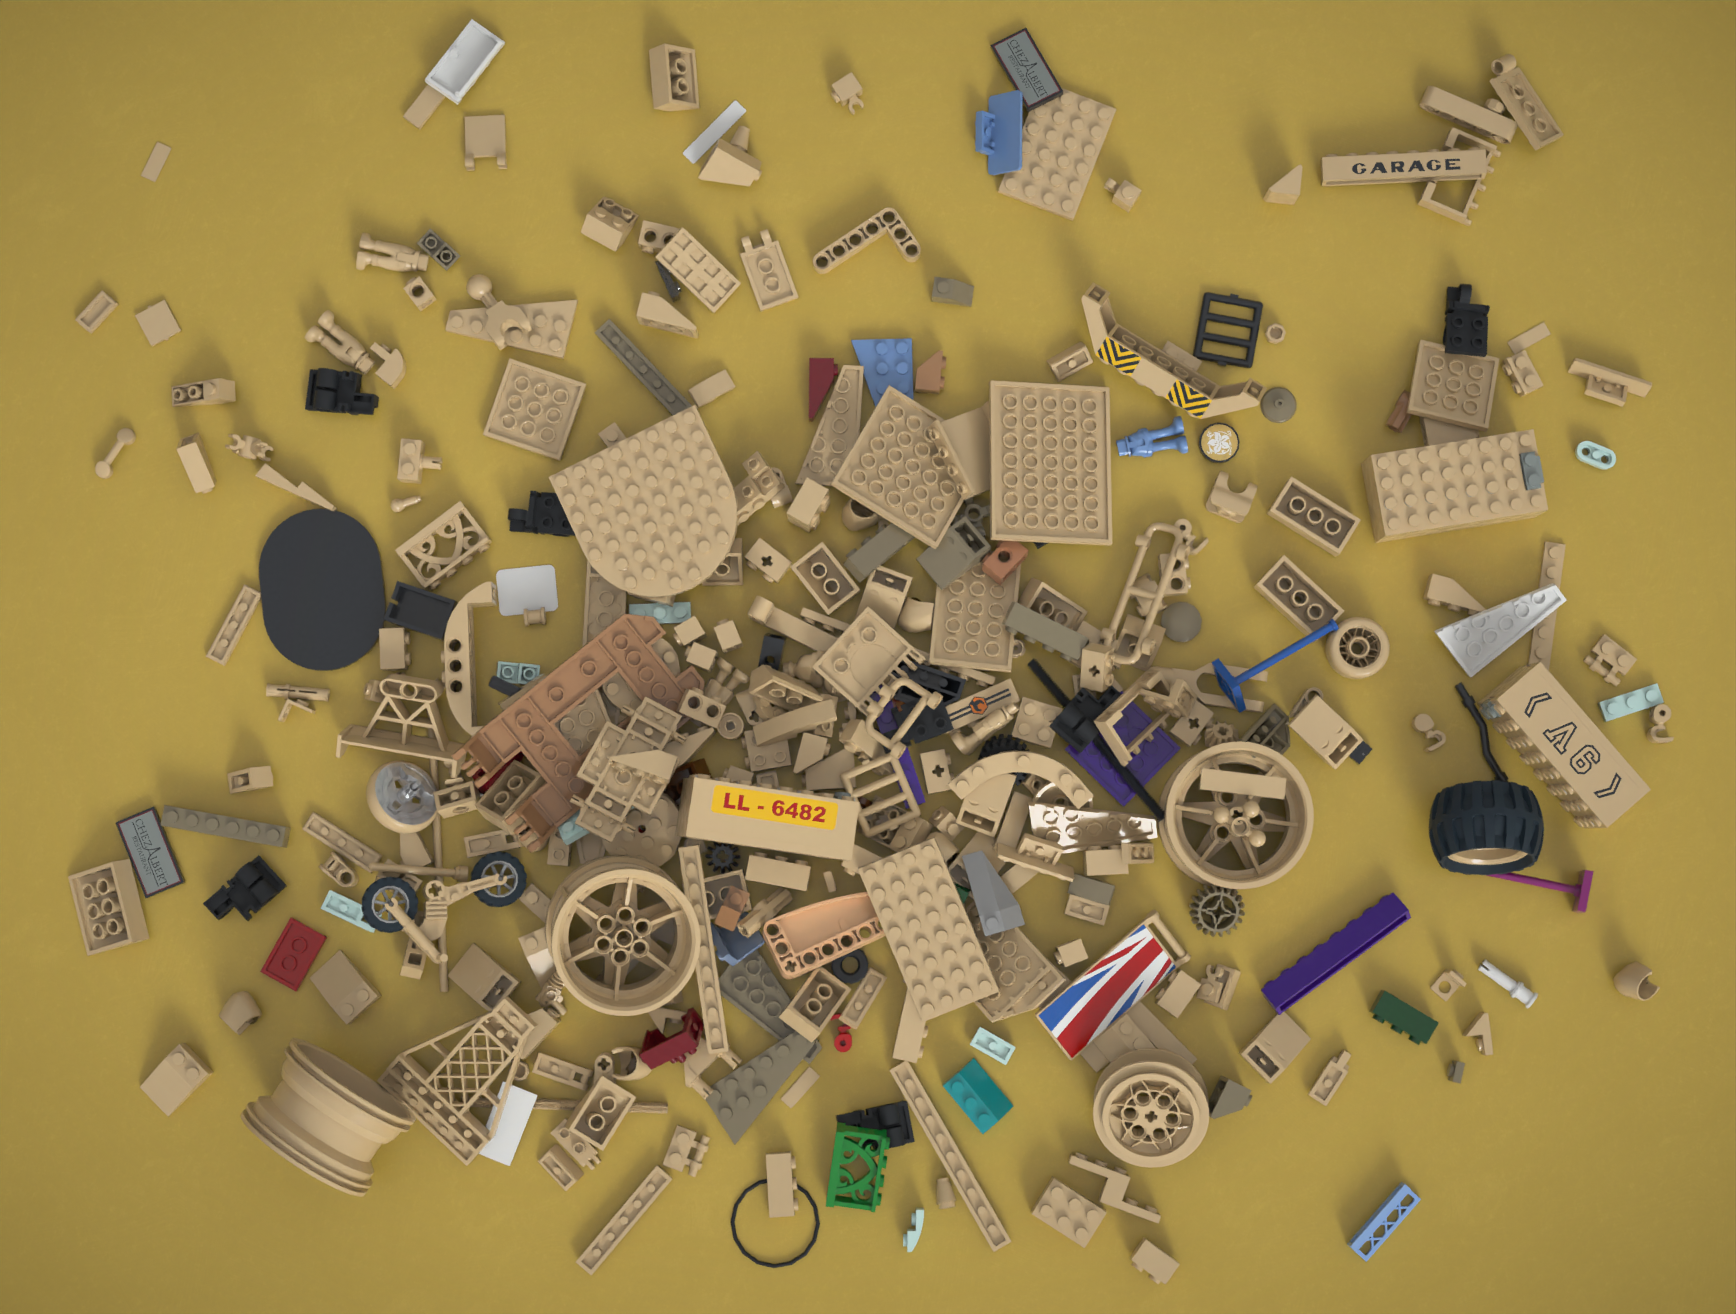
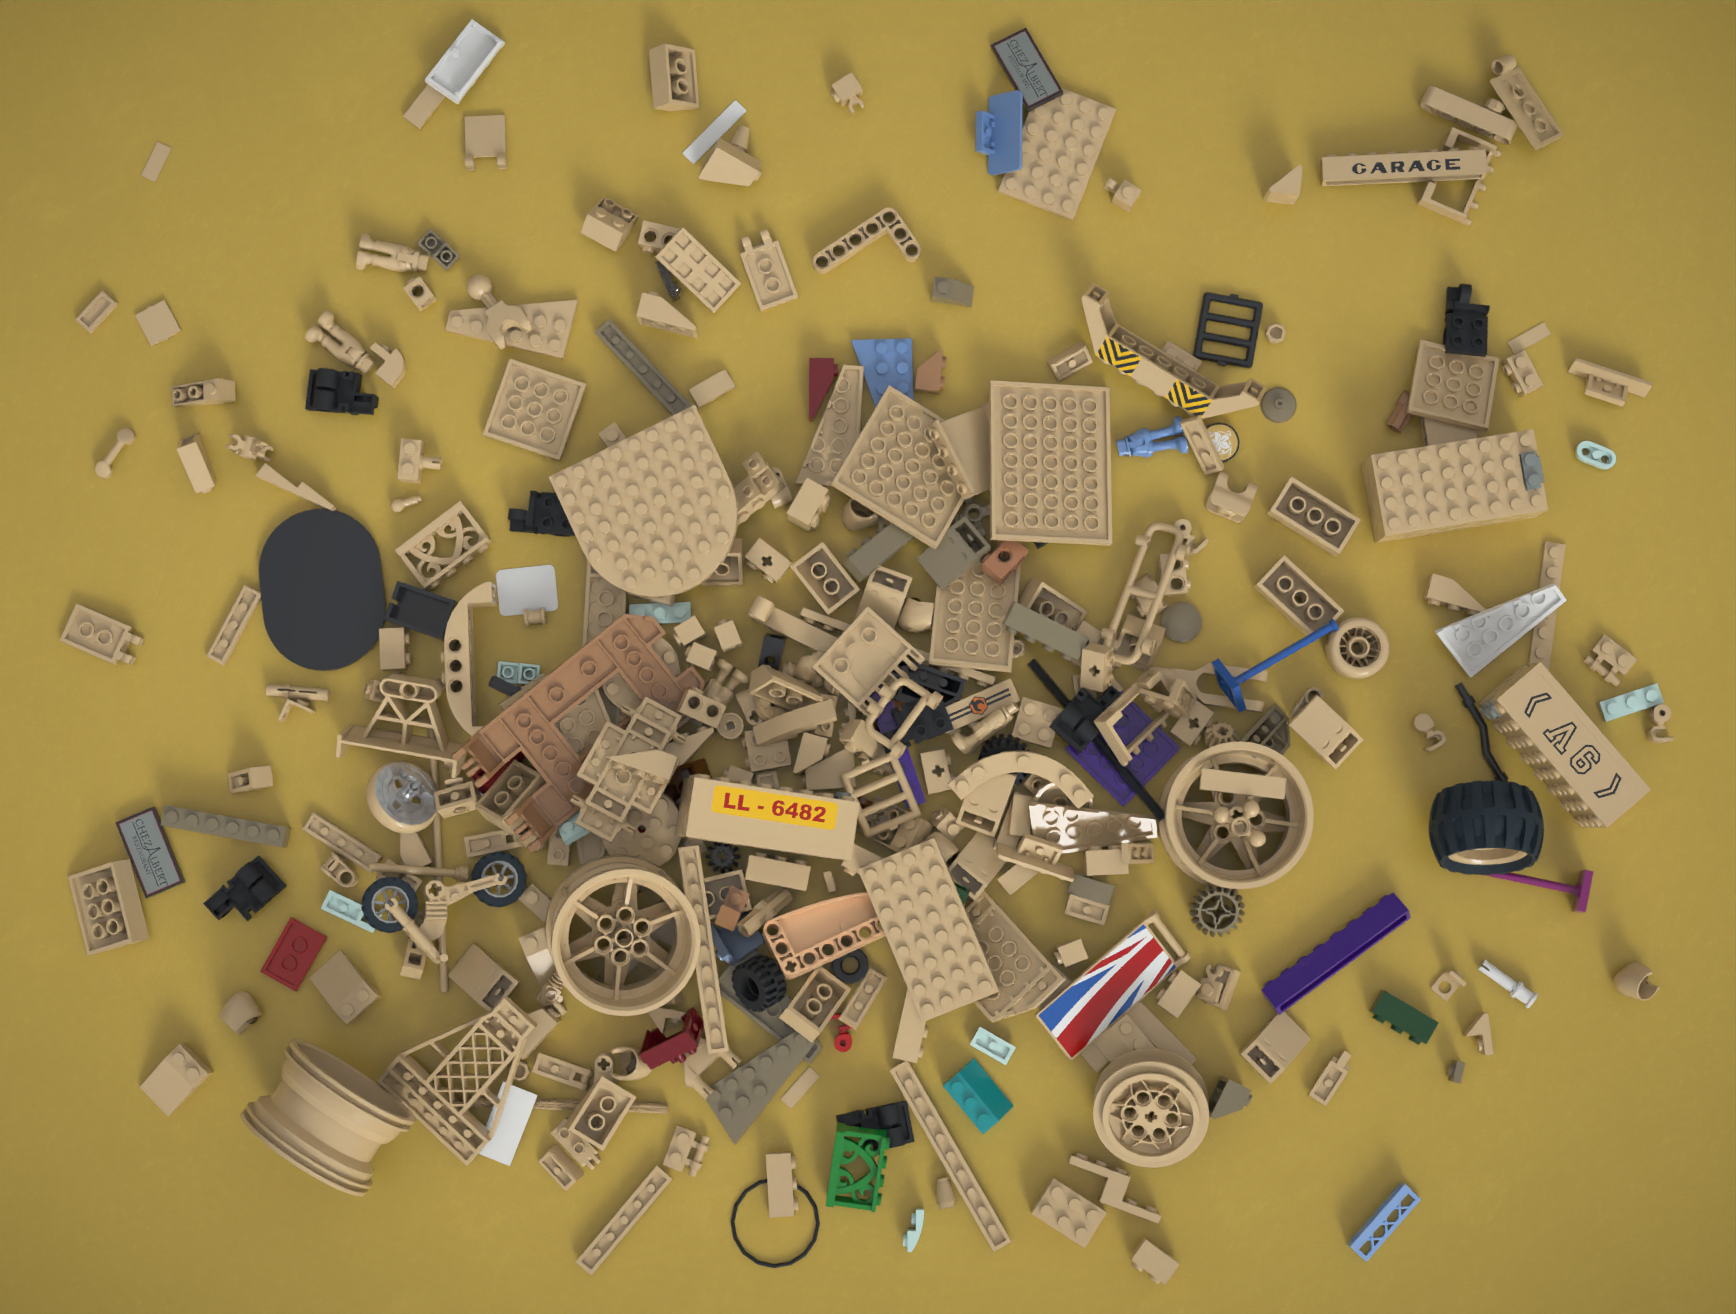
(99, 635): none -> tan tile
(759, 983): none -> black tyre
(993, 900): light grey wedge -> none
(1019, 815): none -> tan tile
(1202, 445): none -> tan tile
(1360, 752): black tile -> none

